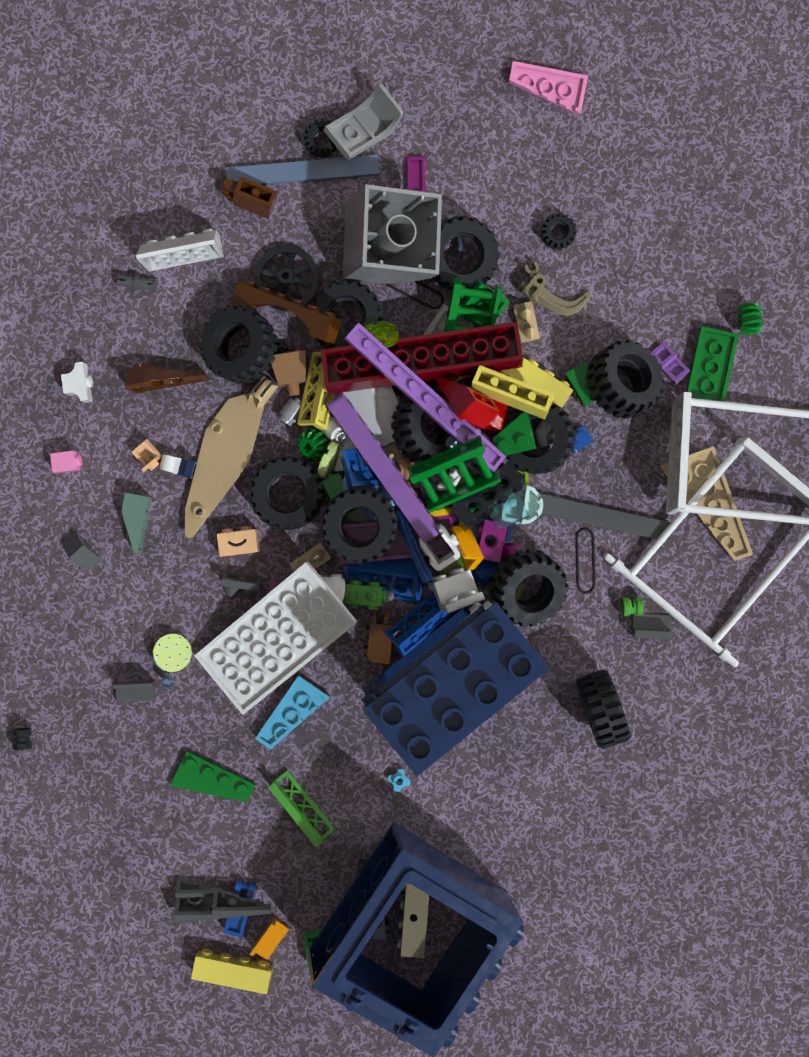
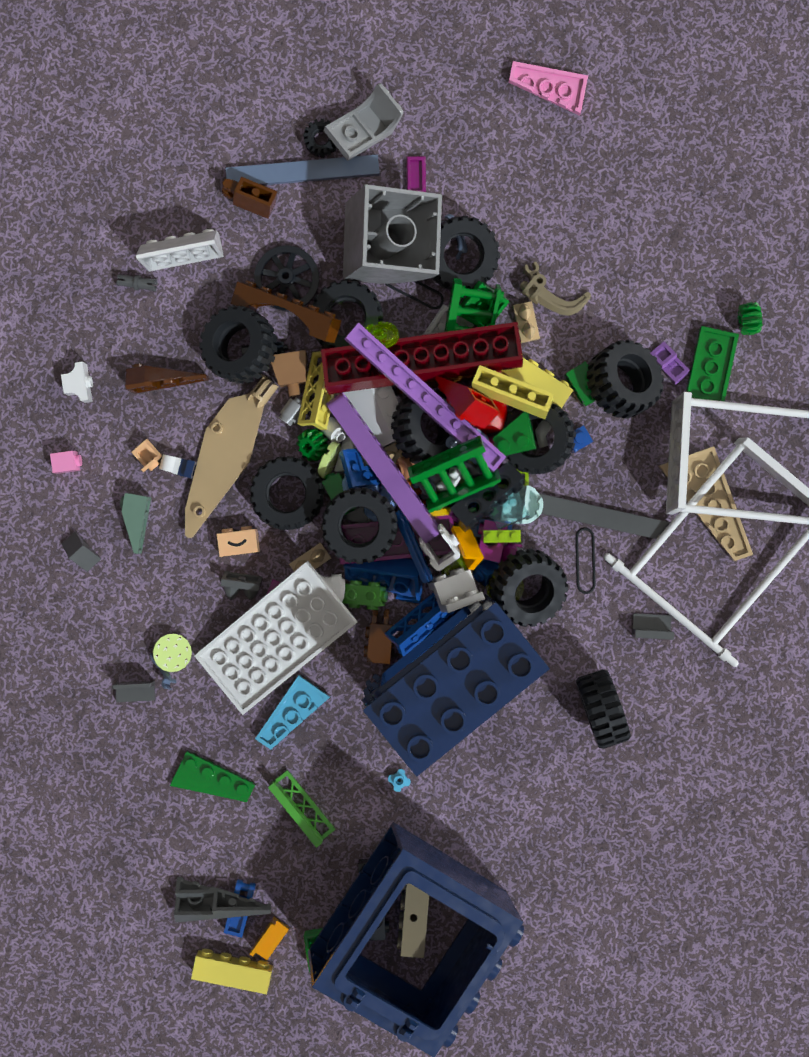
(21, 739): black wheel -> none
(501, 536): none -> lime piece
(561, 220): black tyre -> none
(632, 606): bright green wheel -> none

